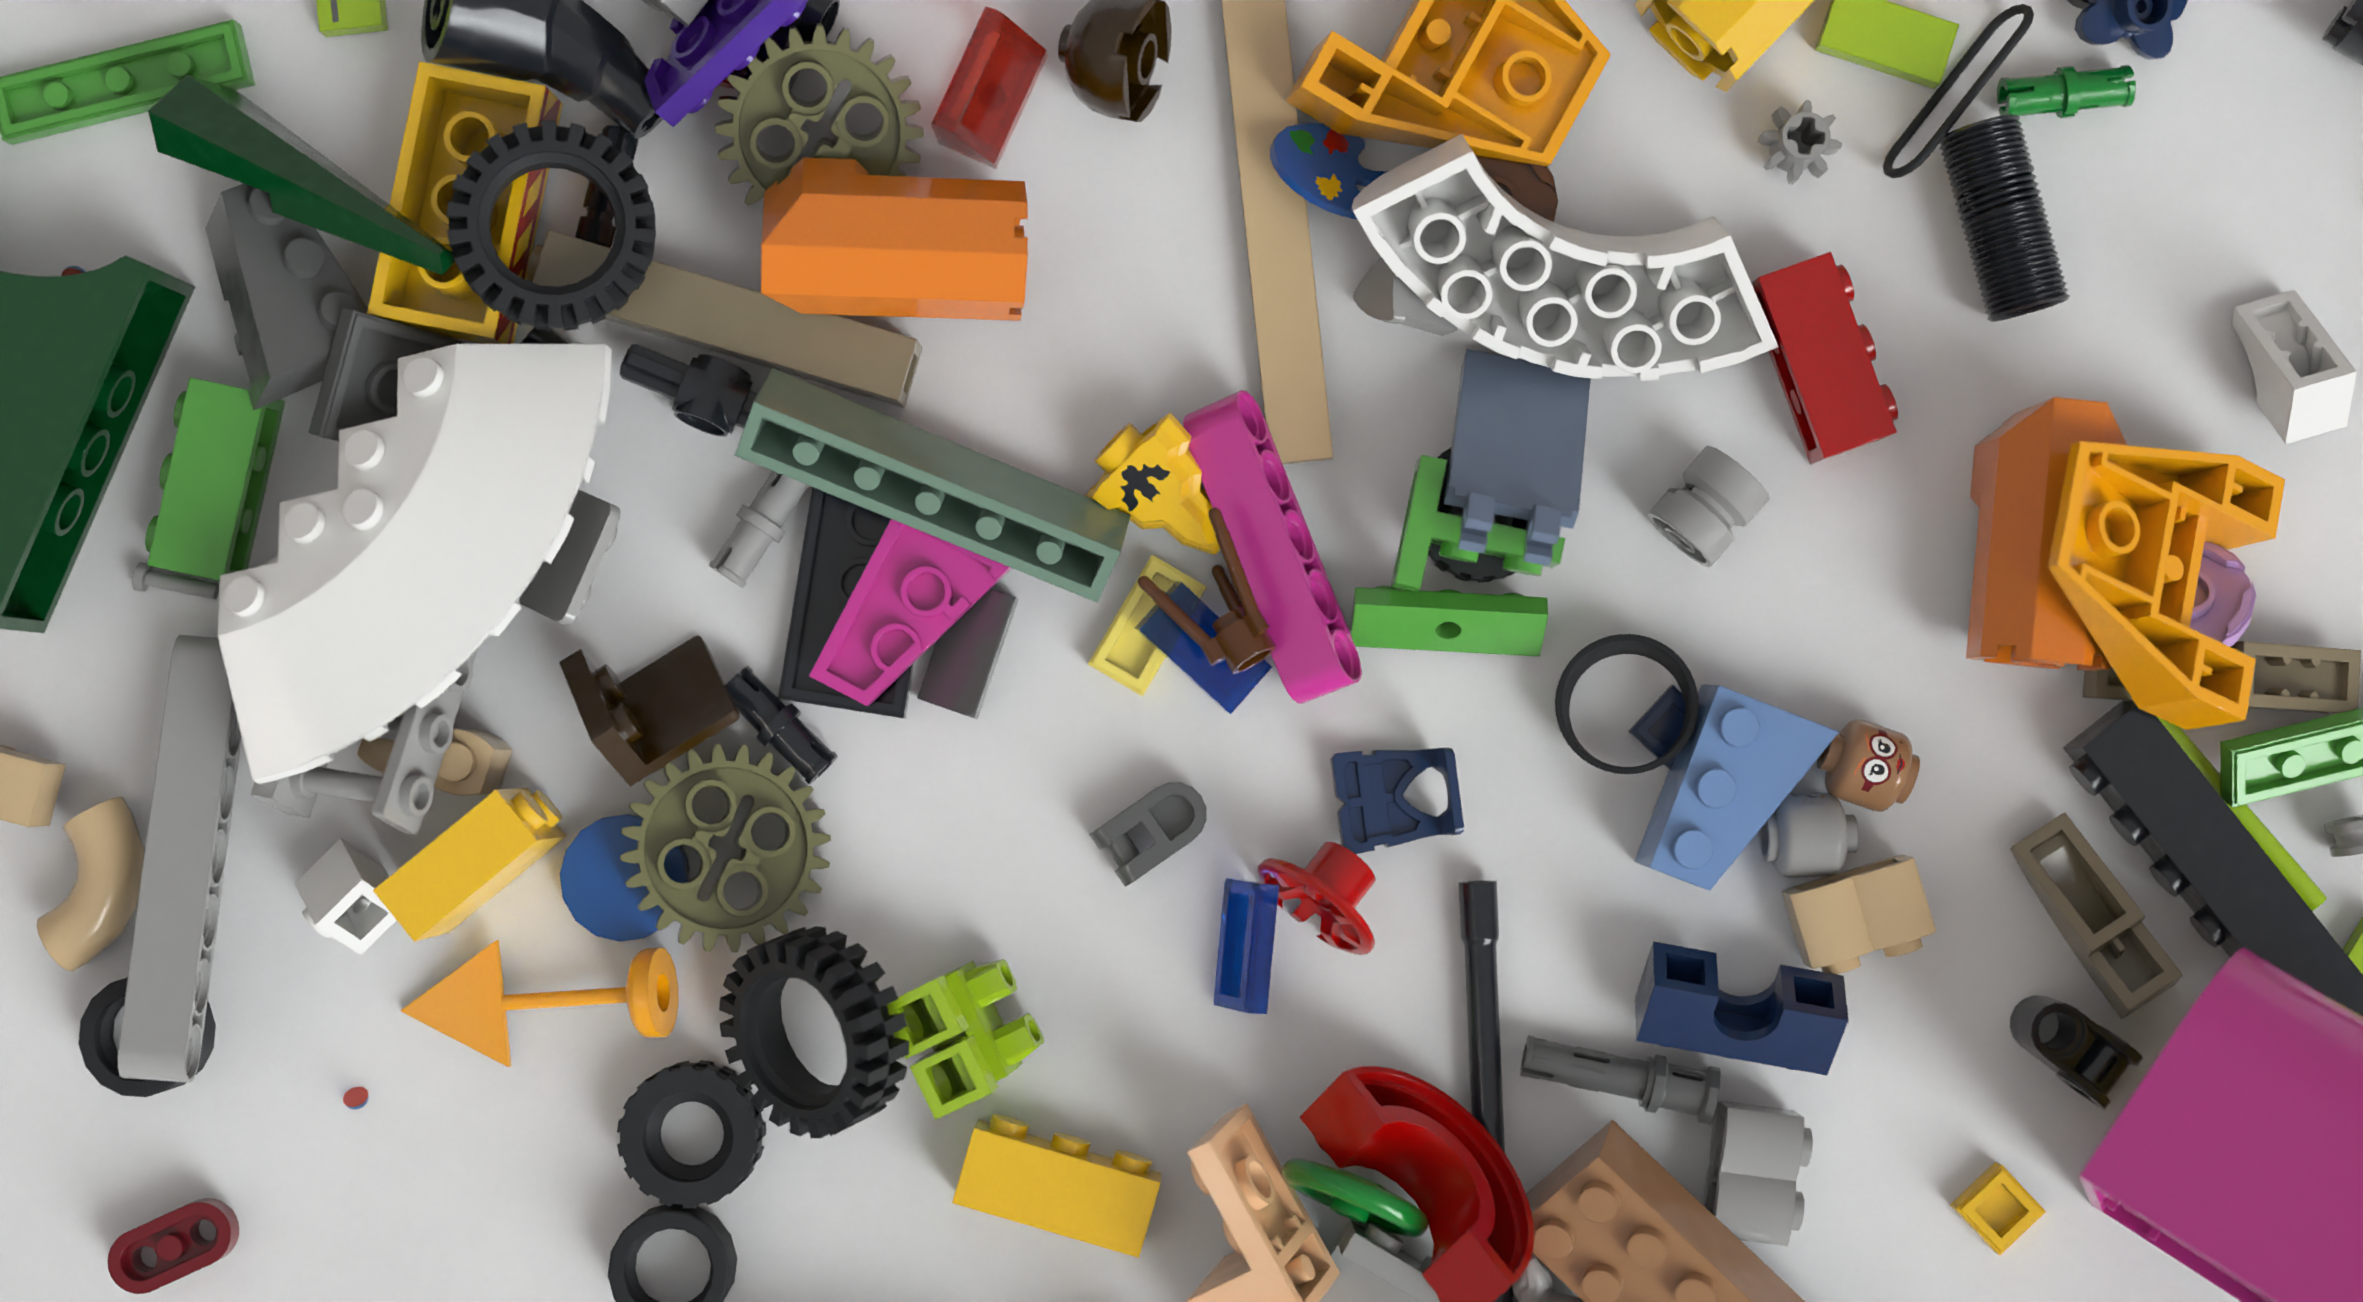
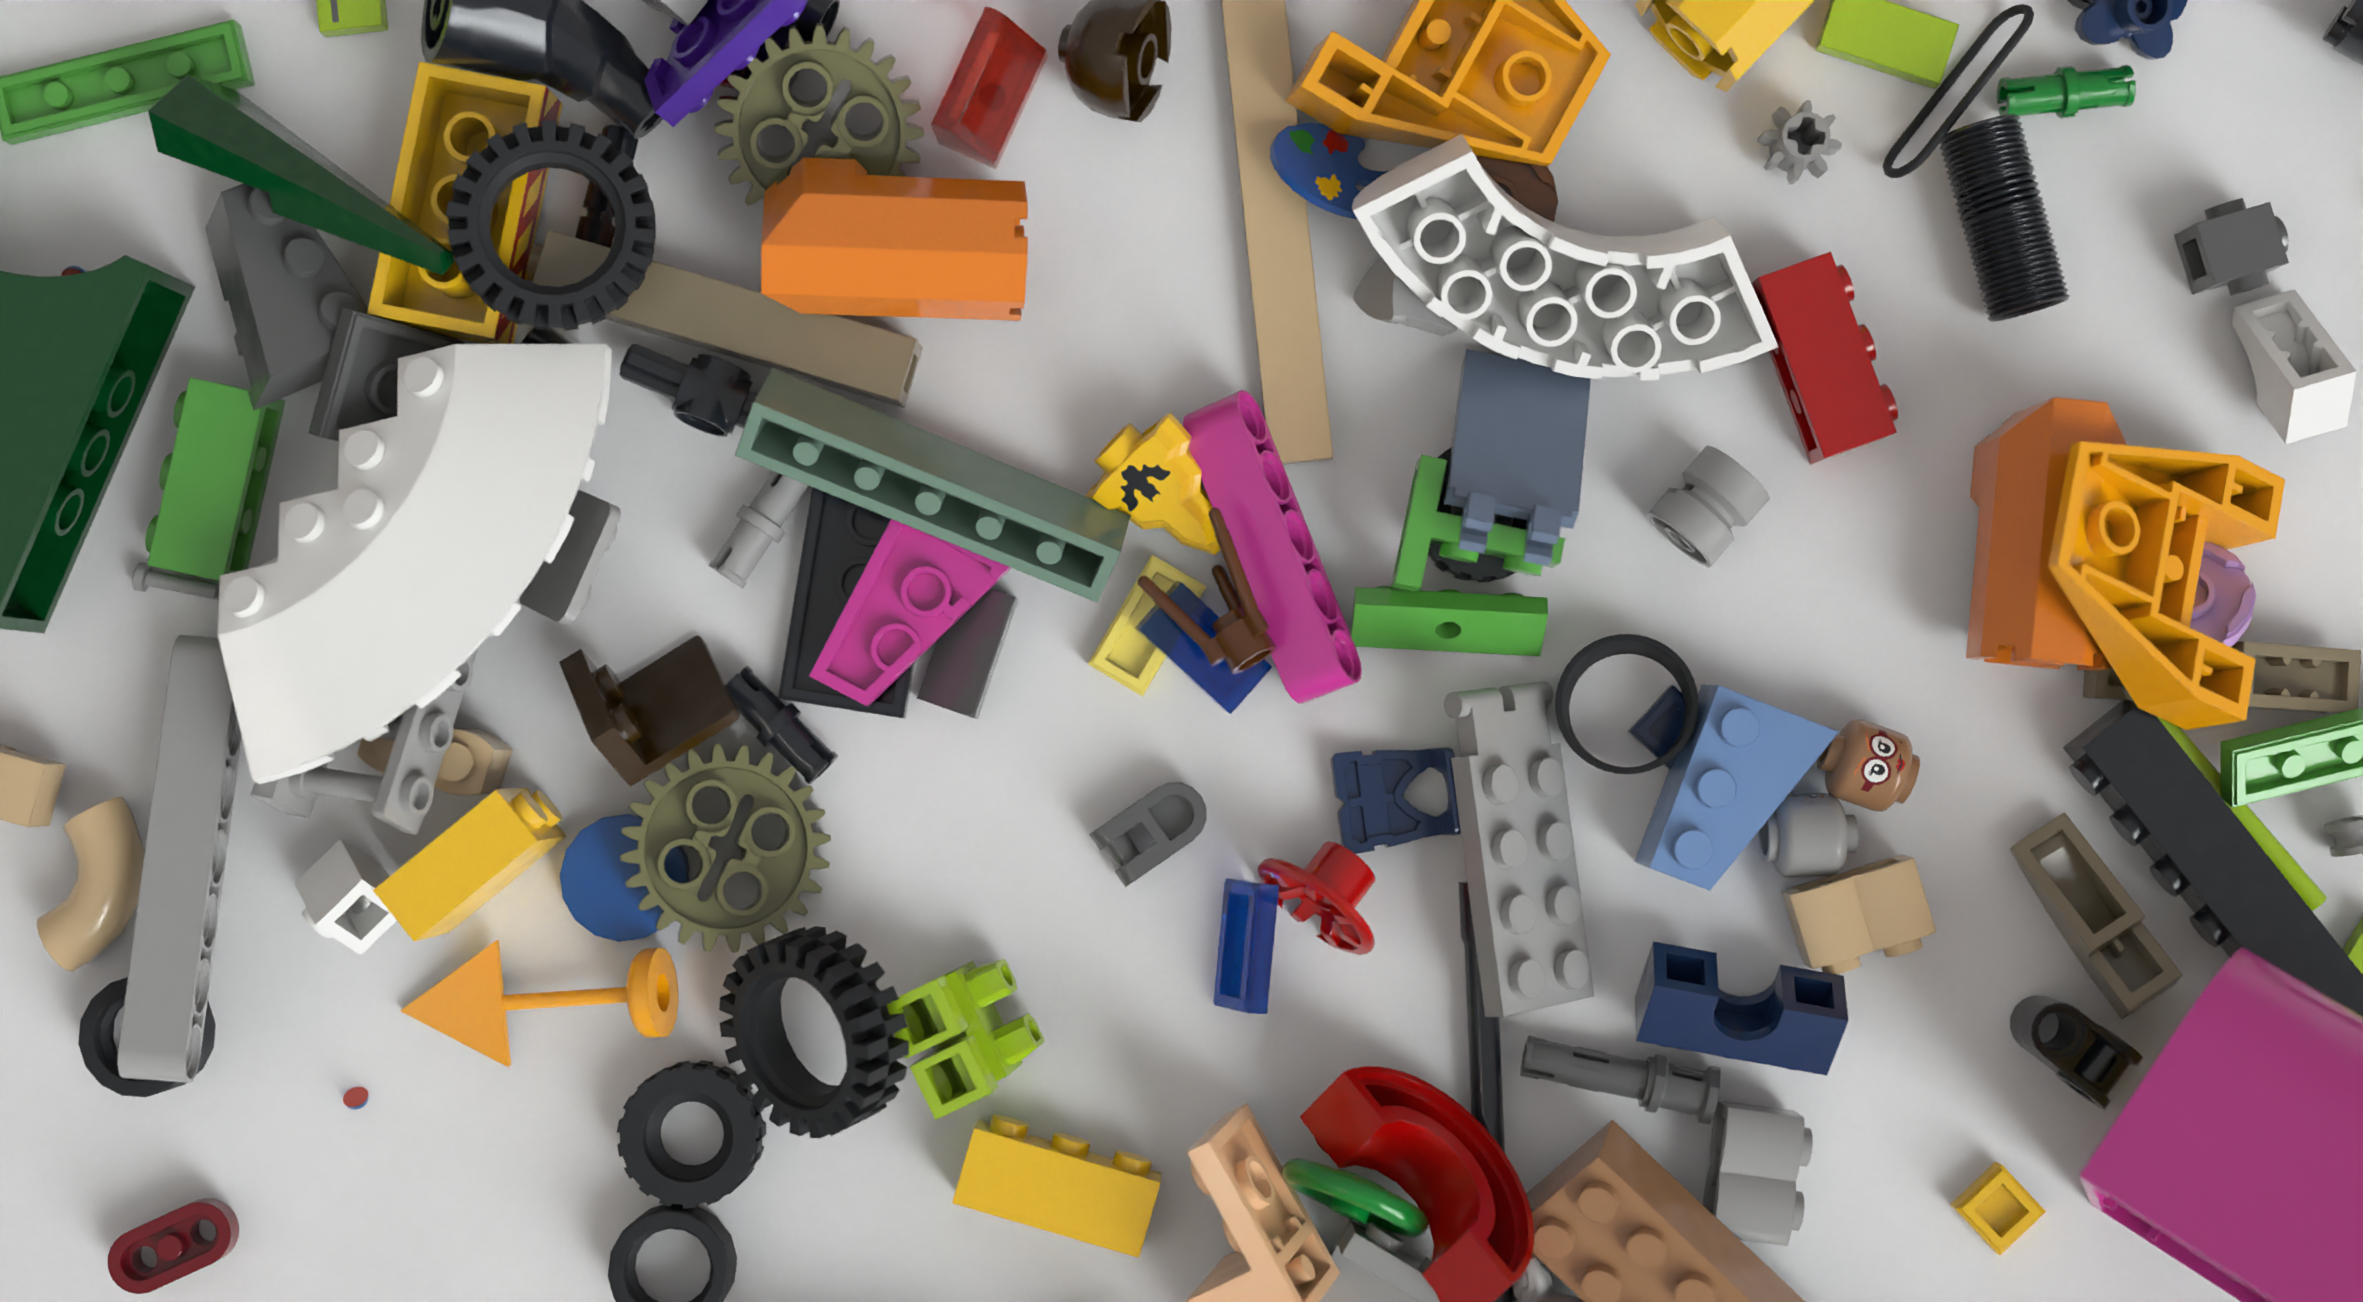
(1518, 850): none -> light grey hinge
(2233, 247): none -> dark grey brick

